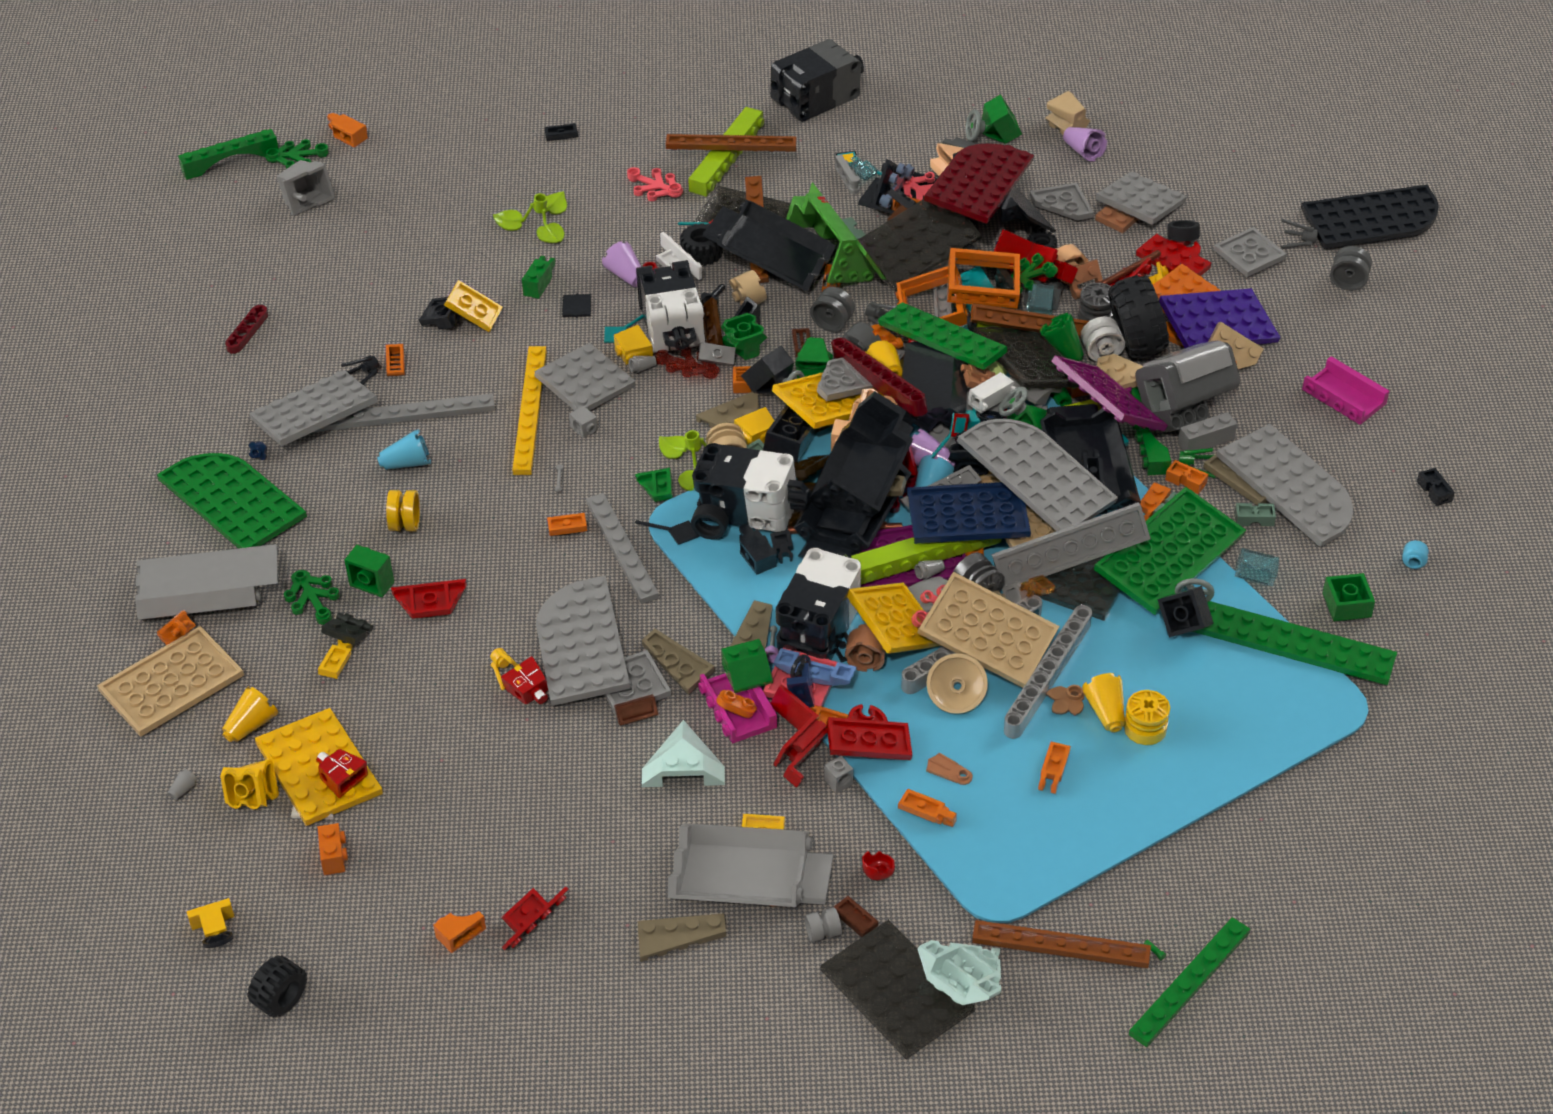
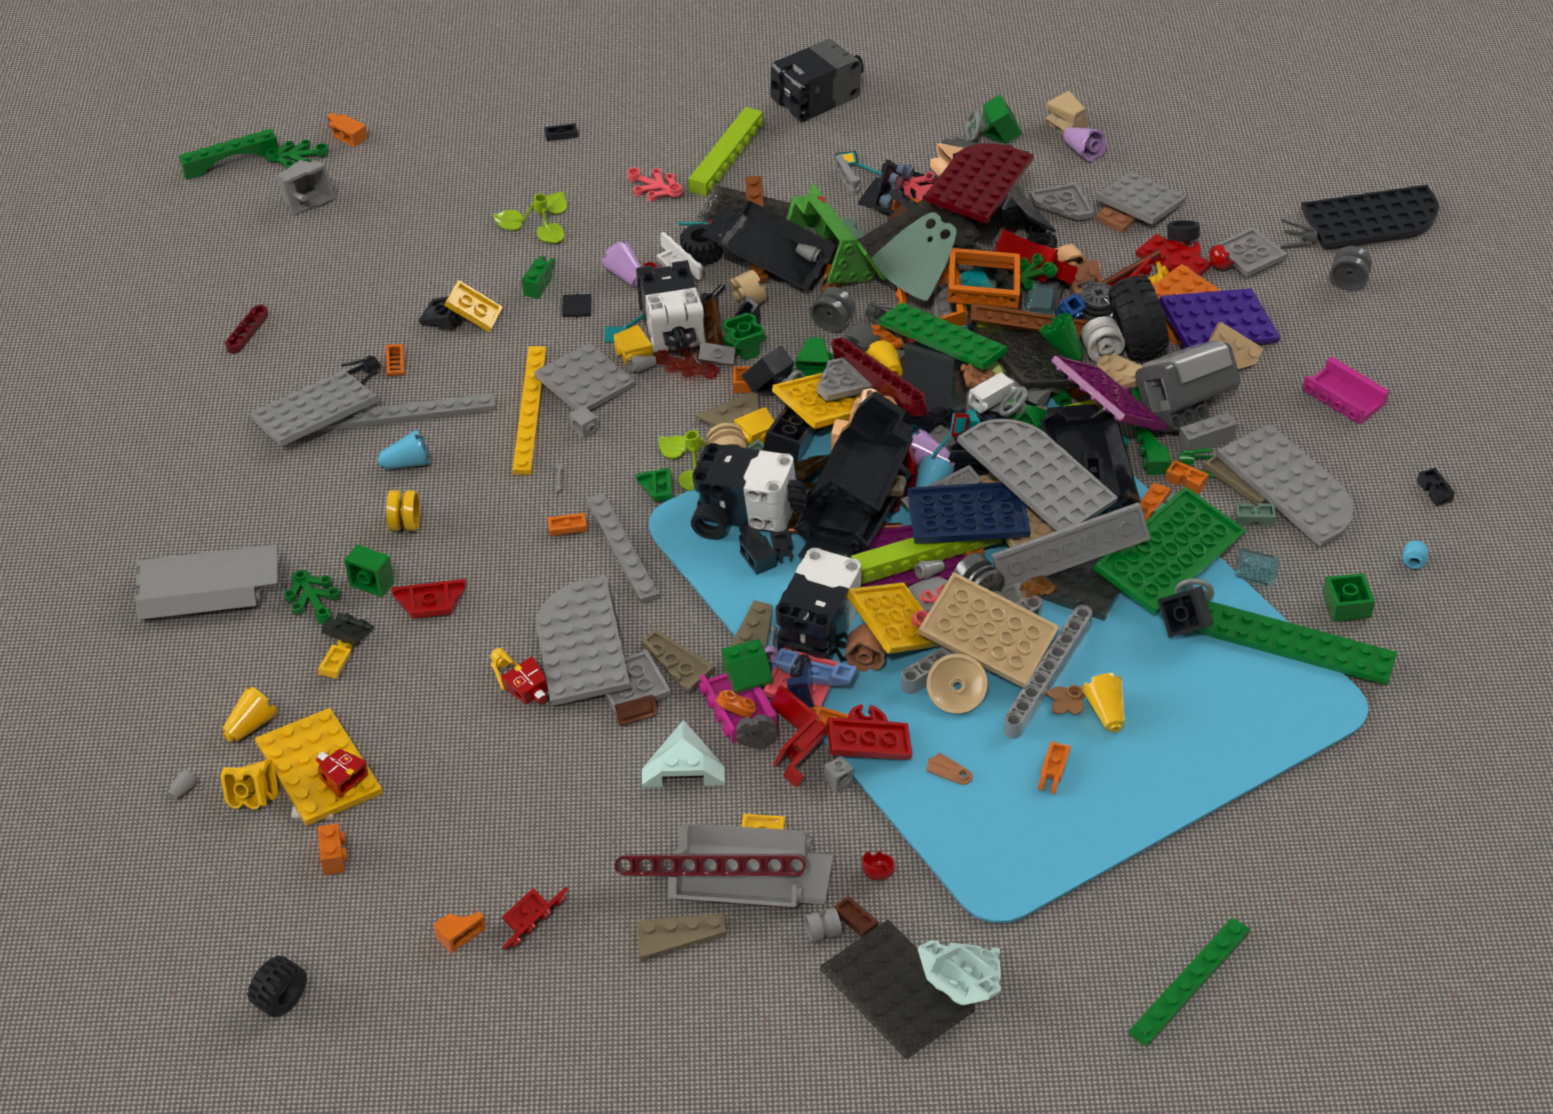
(170, 681): tan plate -> none
(176, 628): orange hips -> none
(212, 919): yellow piece -> none
(232, 497): green plate -> none
(257, 450): dark blue plate -> none
(681, 533): black piece -> none
(701, 868): none -> dark red beam
(731, 142): dark orange plate -> none
(749, 733): none -> dark grey plate
(800, 331): copper tile -> none
(809, 252): none -> light grey cone
(863, 169): clear light blue plate -> none
(912, 260): none -> sand green piece
(927, 808): orange hinge -> none
(1061, 944): dark orange plate -> none
(1072, 305): none -> blue brick
(1147, 717): yellow wheel -> none
(1160, 954): green piece -> none
(1219, 257): none -> red hair

